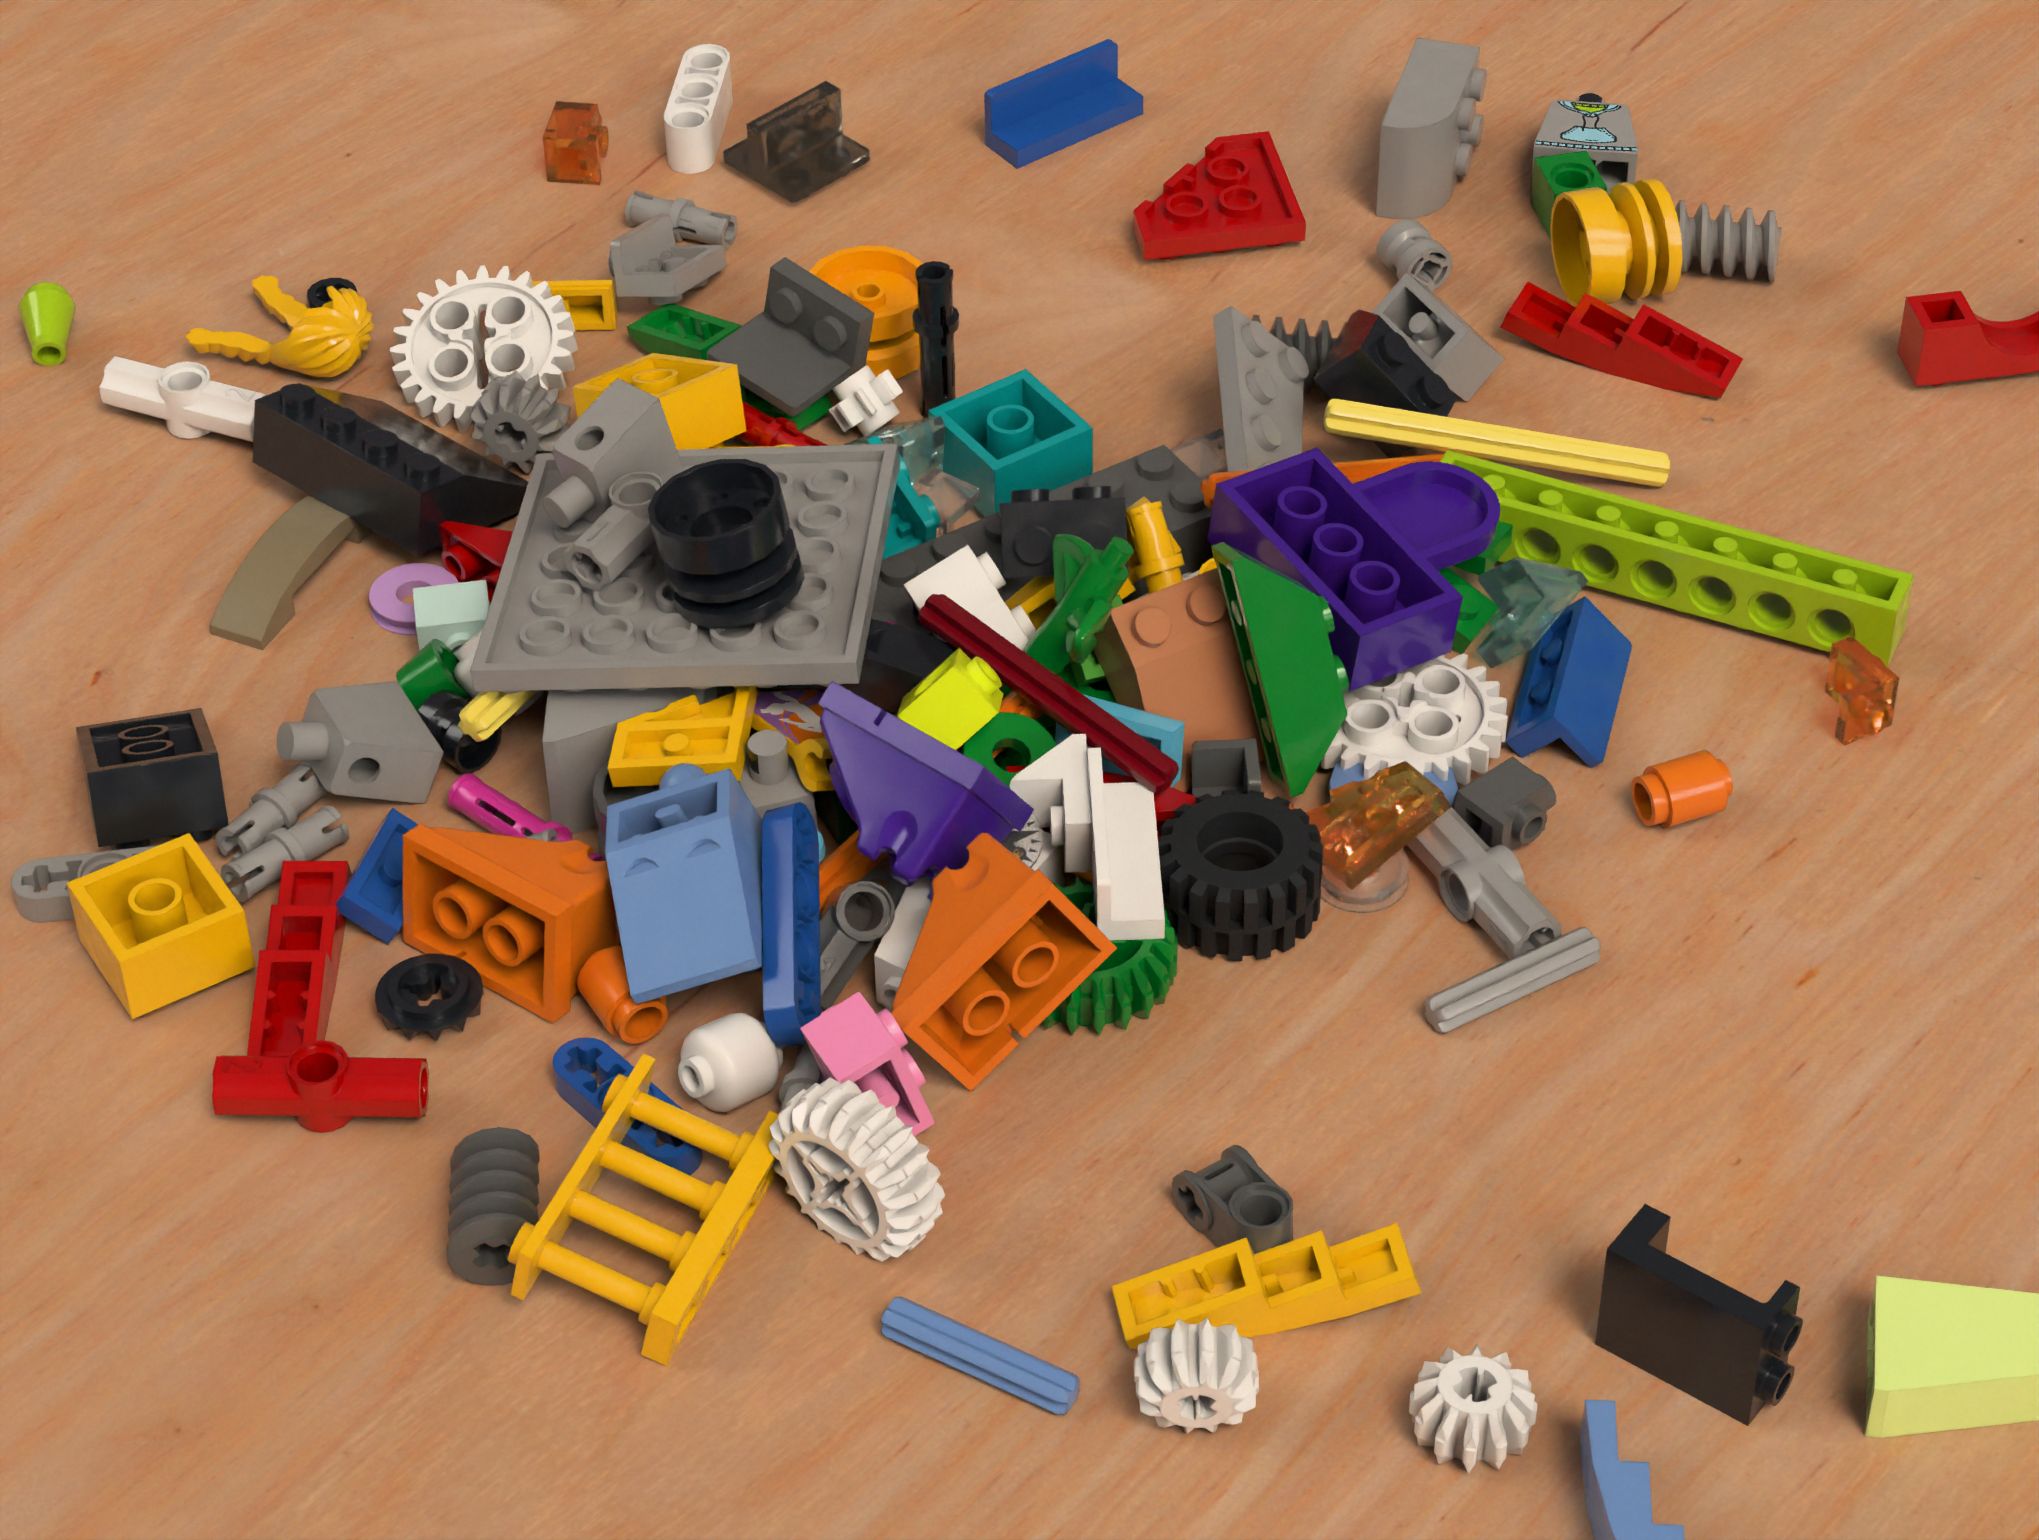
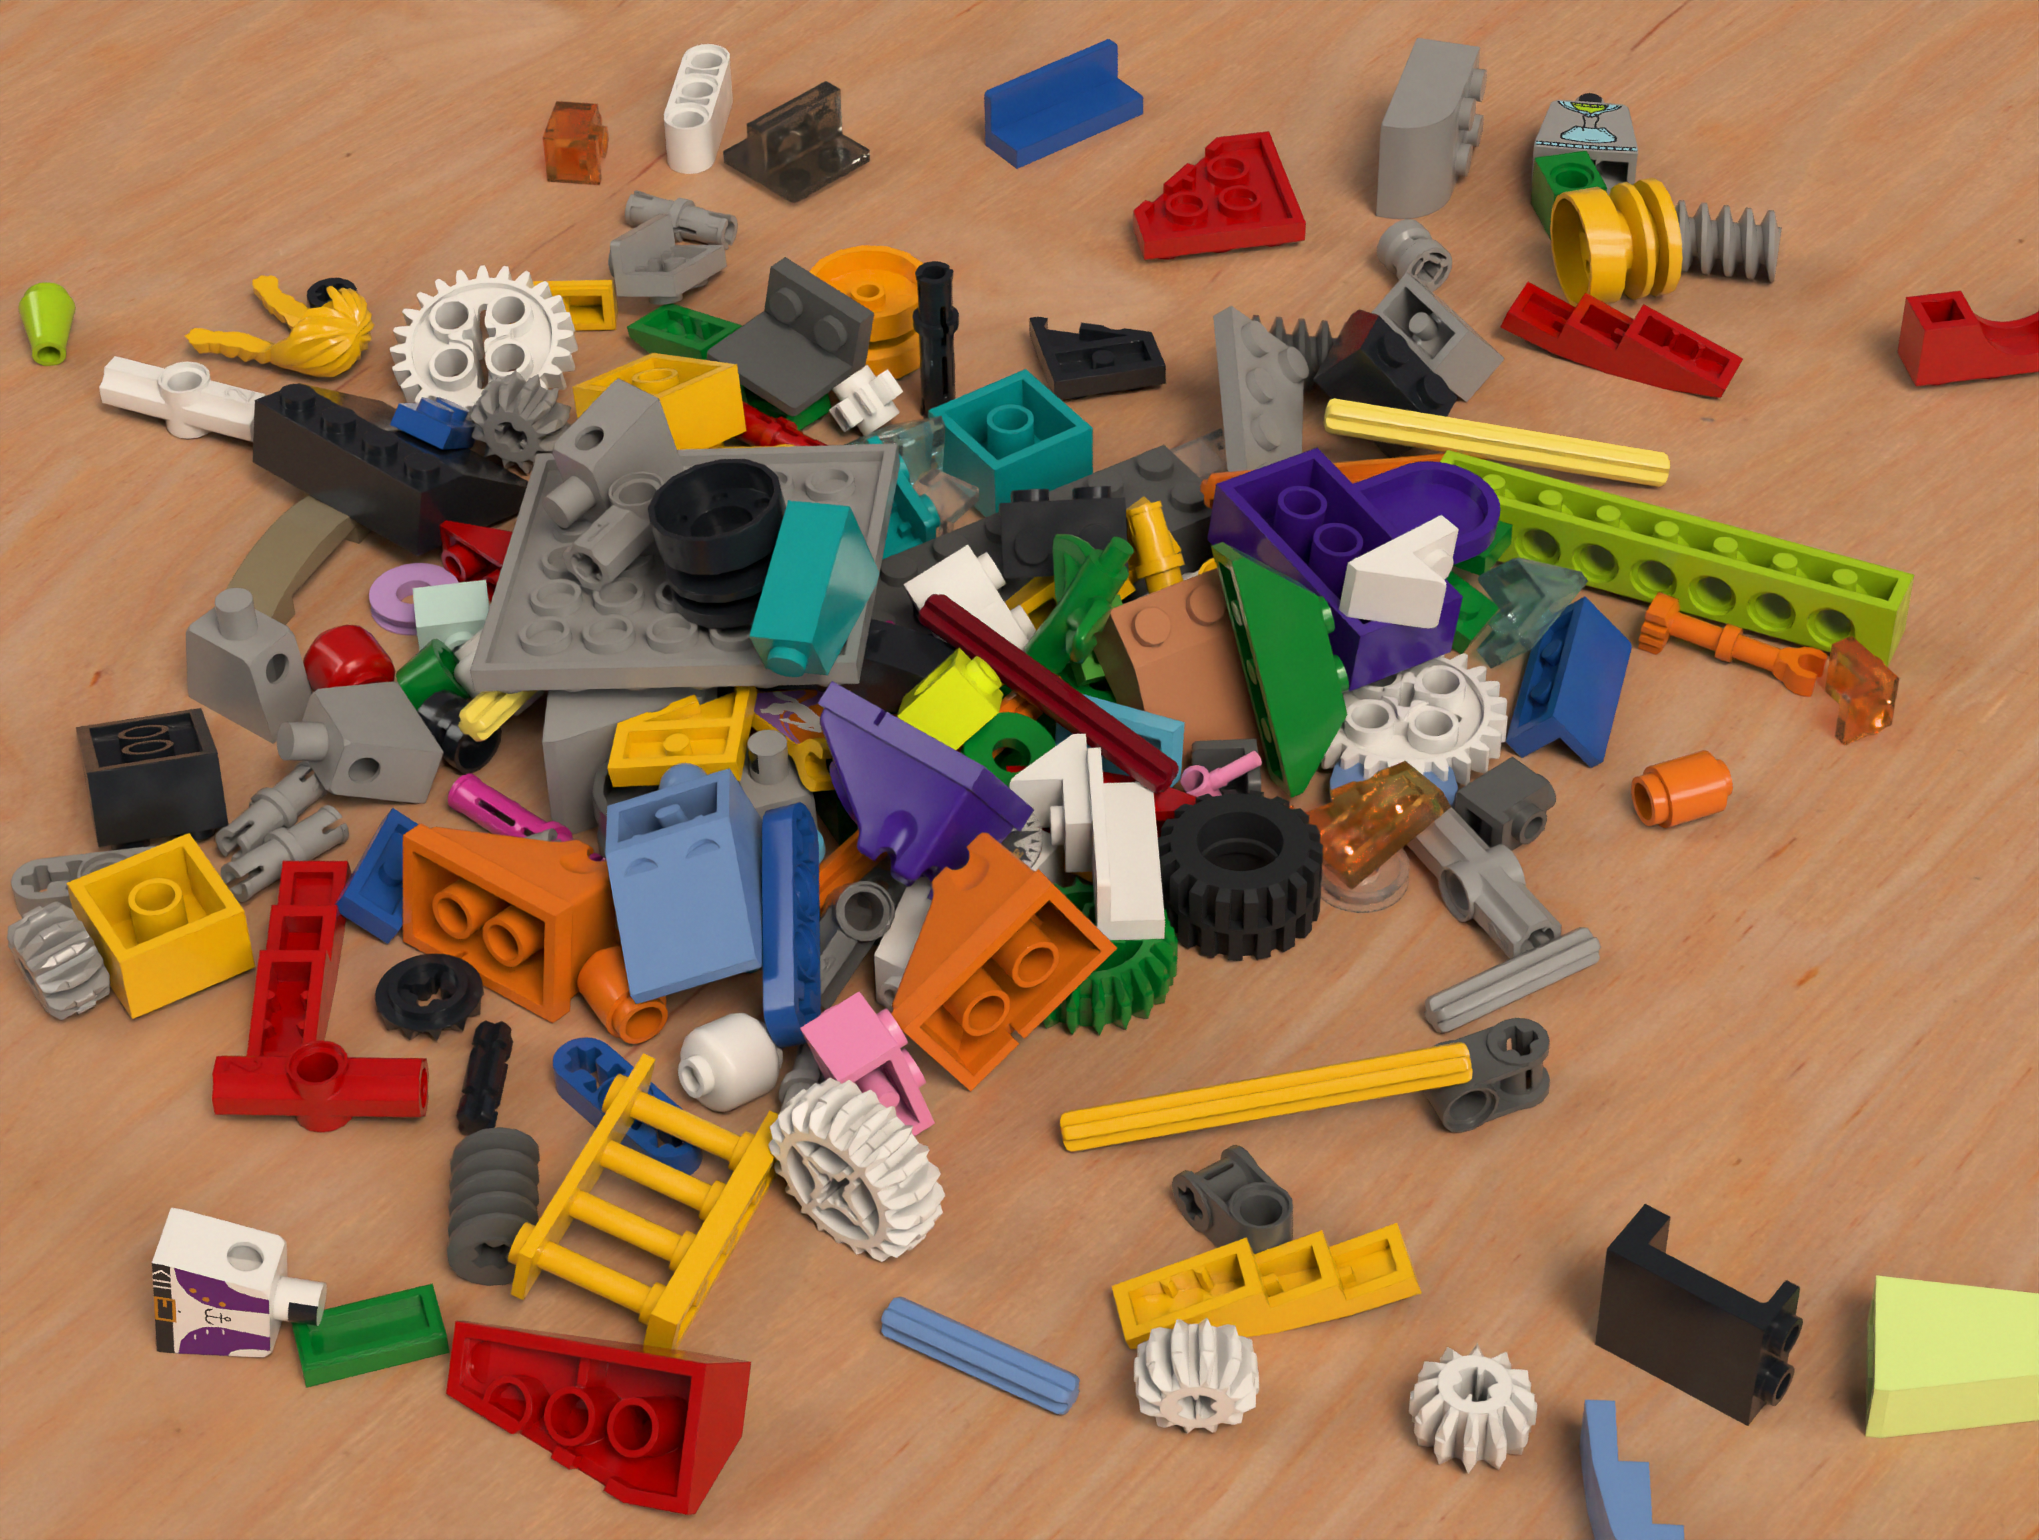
(58, 960): none -> light grey gear
(225, 1288): none -> white torso
(246, 666): none -> light grey torso
(347, 658): none -> red head
(371, 1335): none -> green tile
(436, 422): none -> blue plate
(484, 1077): none -> black axle
(624, 1413): none -> red wedge
(812, 589): none -> teal slope
(1096, 359): none -> black wing
(1199, 781): none -> bright pink hand
(1266, 1097): none -> yellow axle
(1403, 577): none -> white slope
(1497, 1075): none -> dark grey piece
(1793, 666): none -> orange piece

